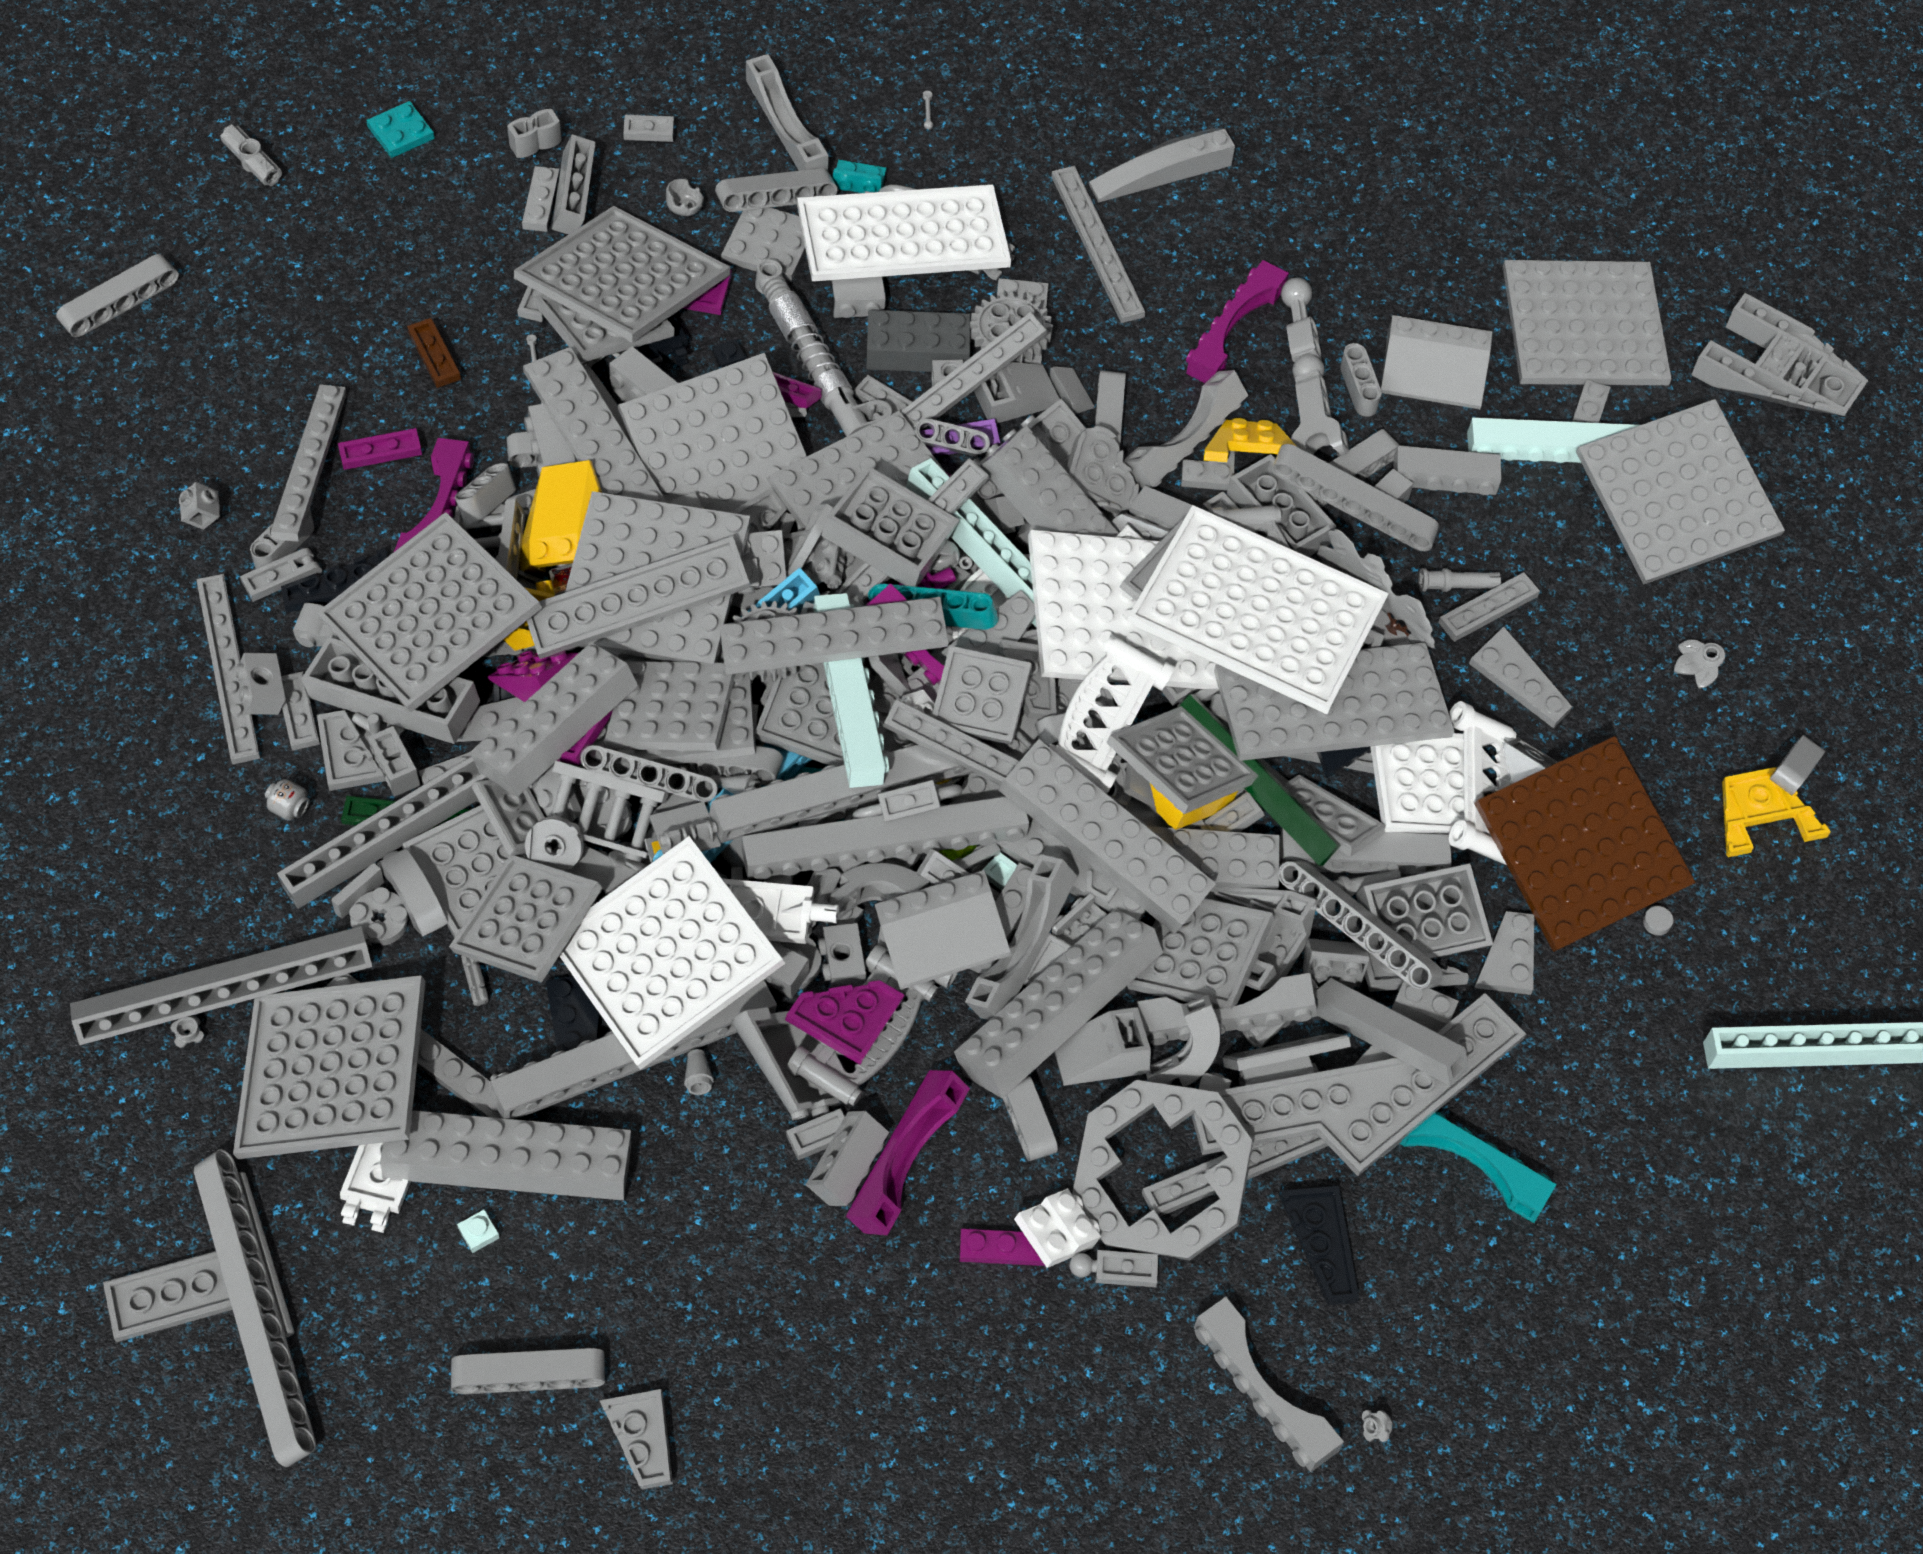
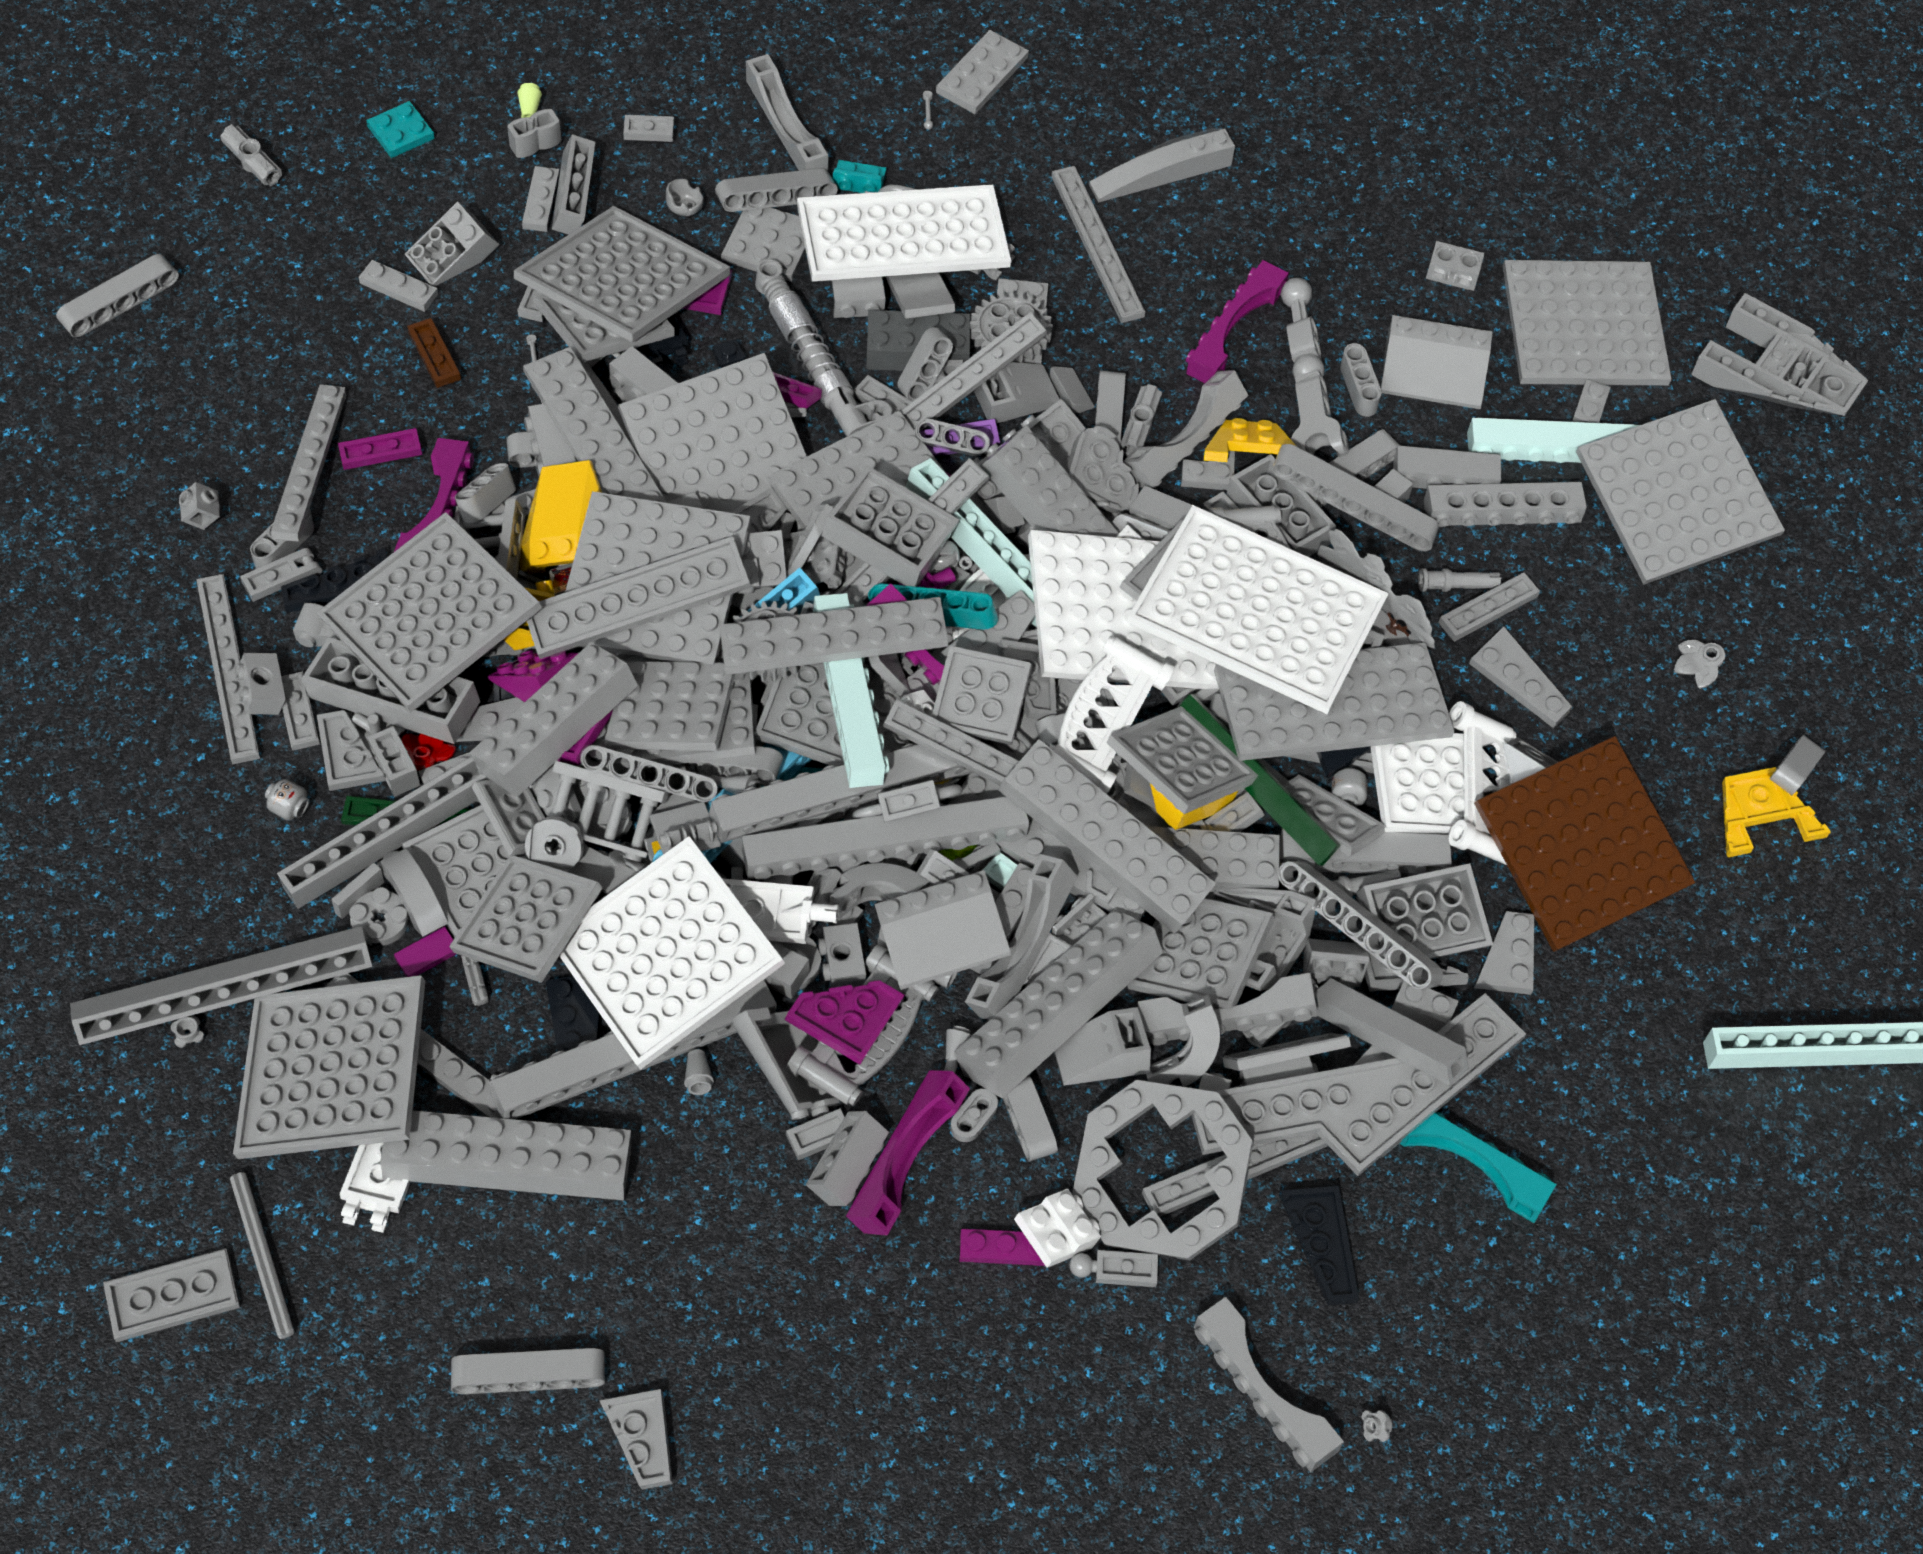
(254, 1309): light grey beam -> none
(398, 285): none -> light grey plate
(425, 953): none -> magenta tile
(426, 750): none -> red plate
(451, 246): none -> light grey slope
(478, 1231): light aqua plate -> none
(529, 99): none -> yellowish green cone
(921, 294): none -> light grey tile
(924, 353): none -> light grey beam
(954, 1039): none -> light grey cone
(972, 1116): none -> light grey plate
(982, 71): none -> light grey plate
(1141, 419): none -> light grey piece
(1350, 786): none -> light grey head
(1455, 265): none -> light grey brick
(1505, 503): none -> light grey brick
(1658, 920): light grey tile -> none

